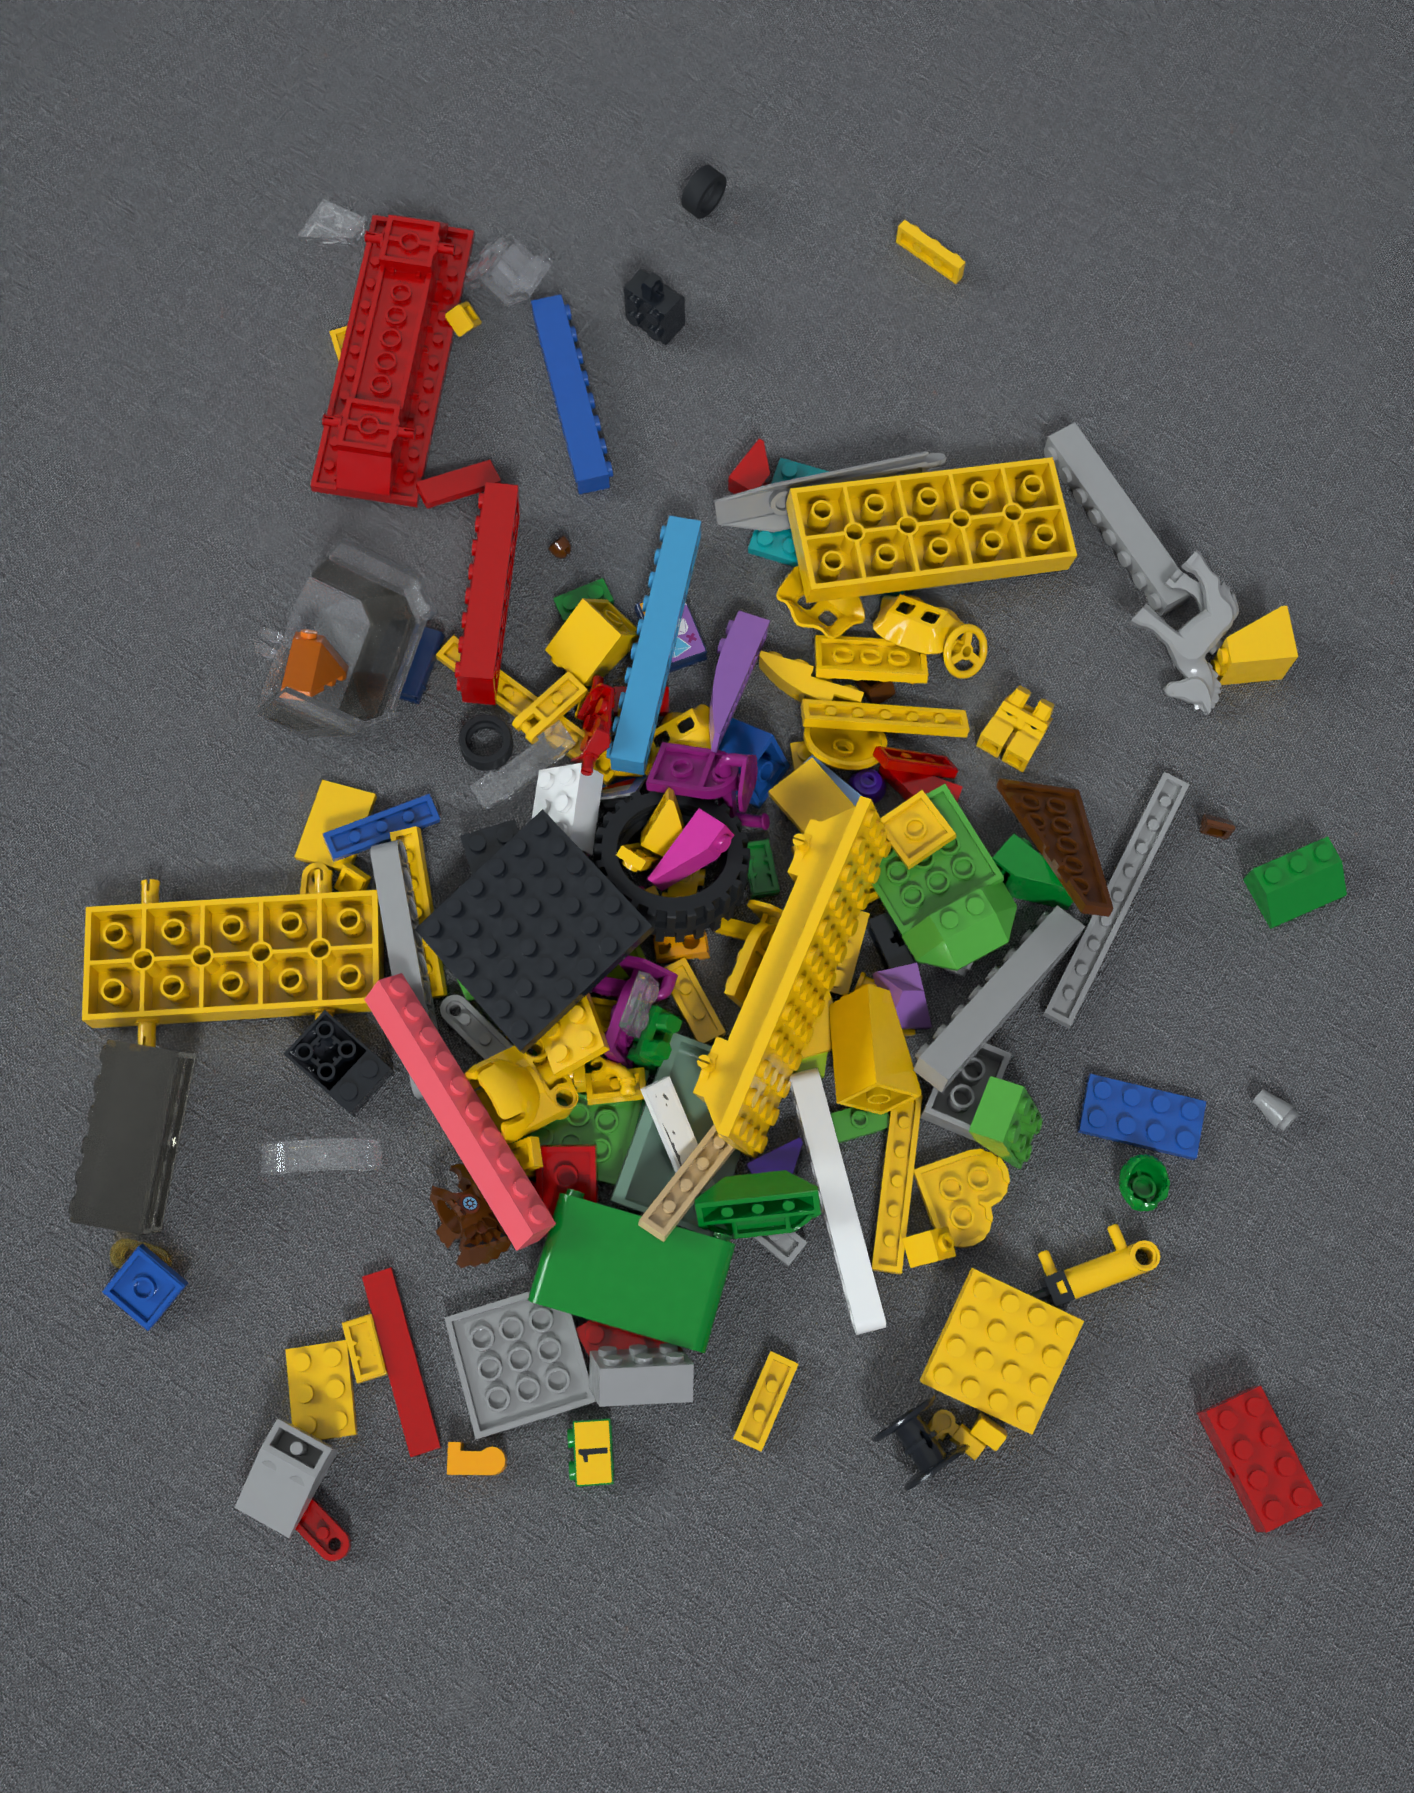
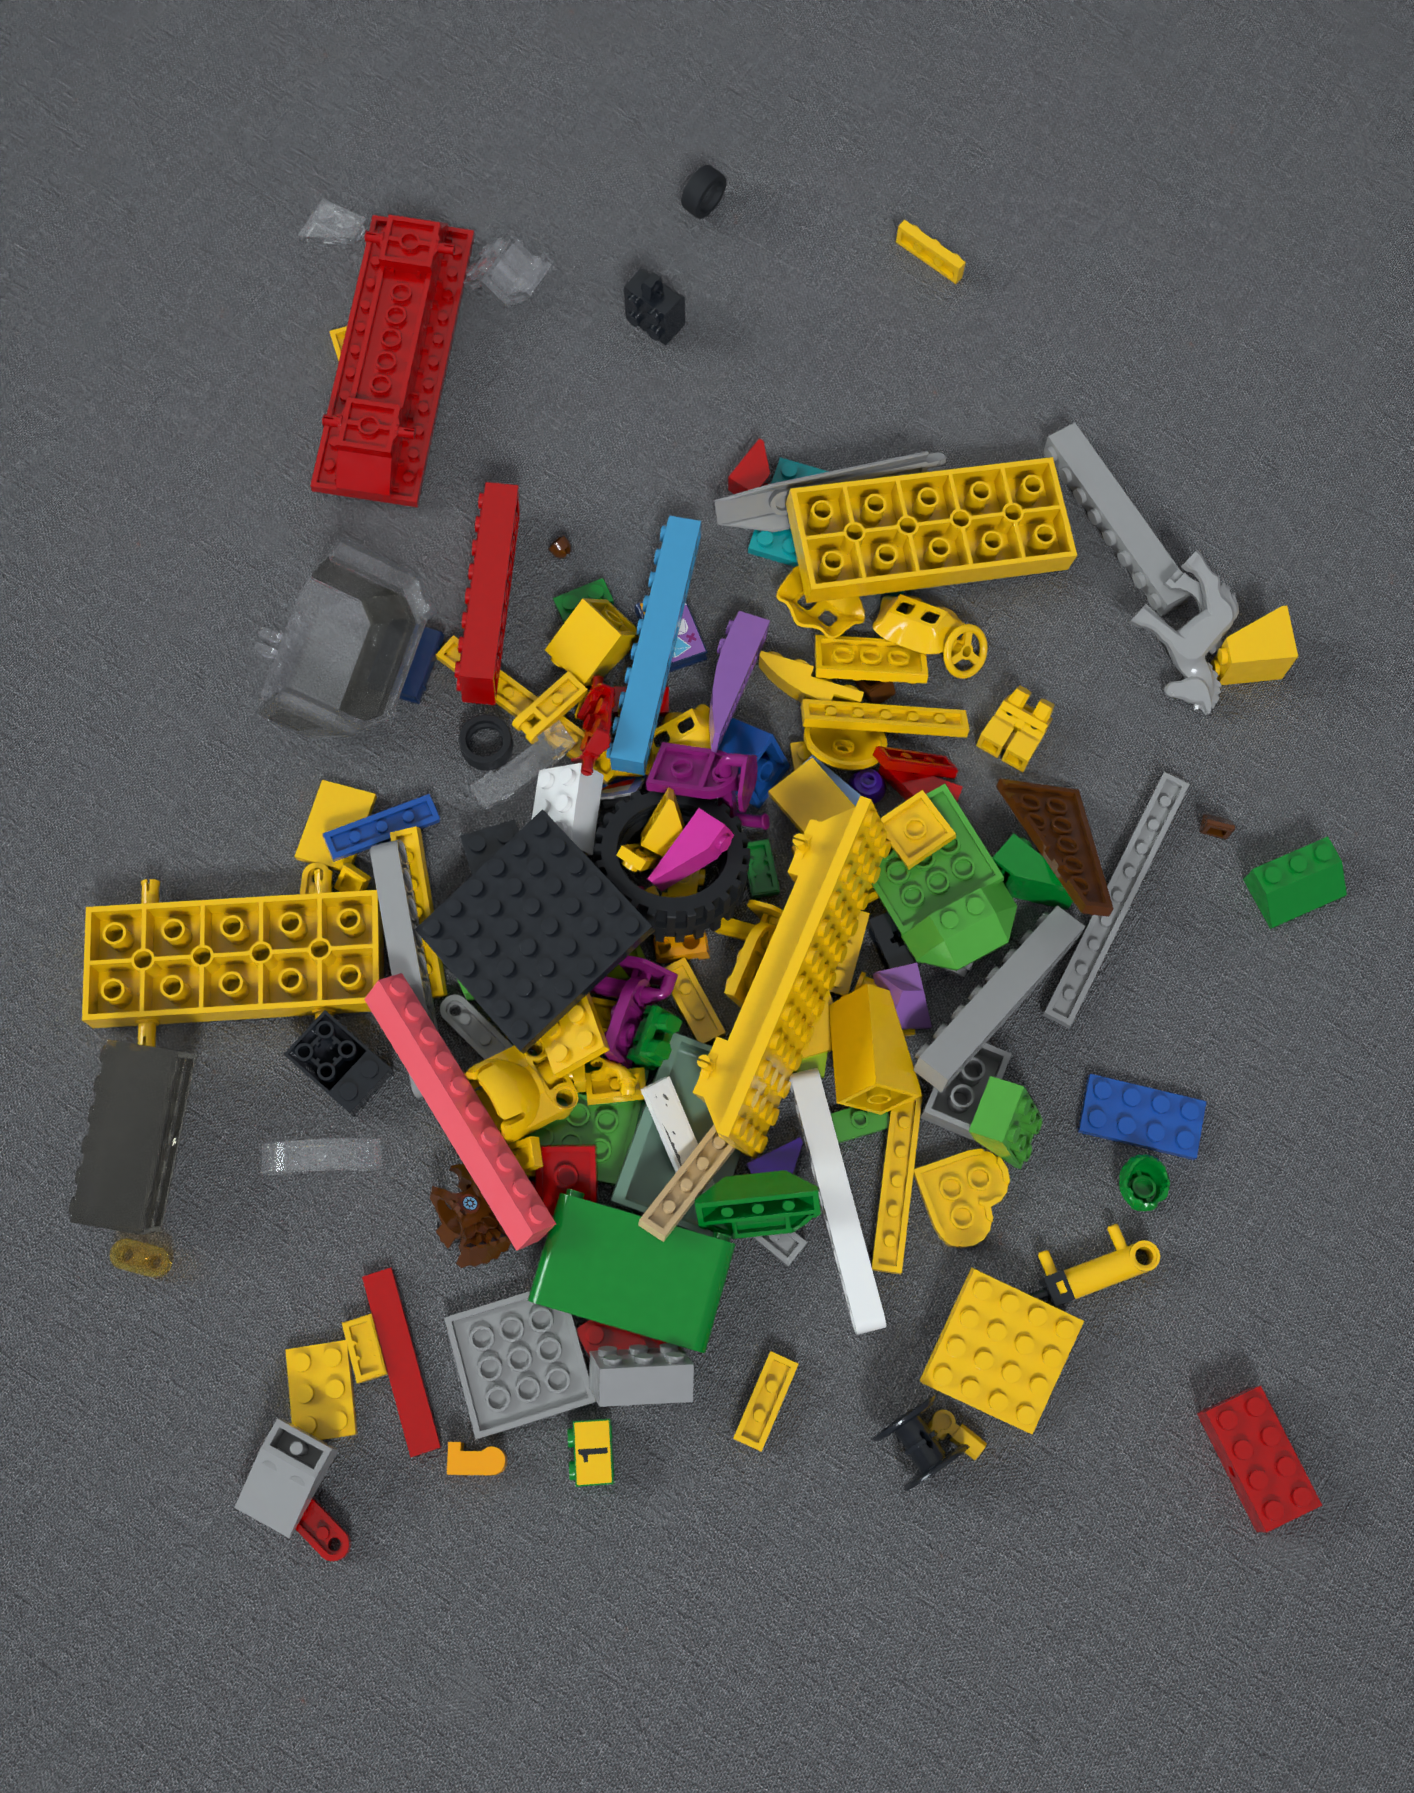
(145, 1287): blue tile -> none
(312, 664): orange wedge -> none
(457, 483): red tile -> none
(463, 318): yellow slope -> none
(570, 394): blue brick -> none
(639, 1003): clear plate -> none
(929, 1247): yellow brick -> none
(988, 1432): yellow slope -> none
(1276, 1110): light grey cone -> none

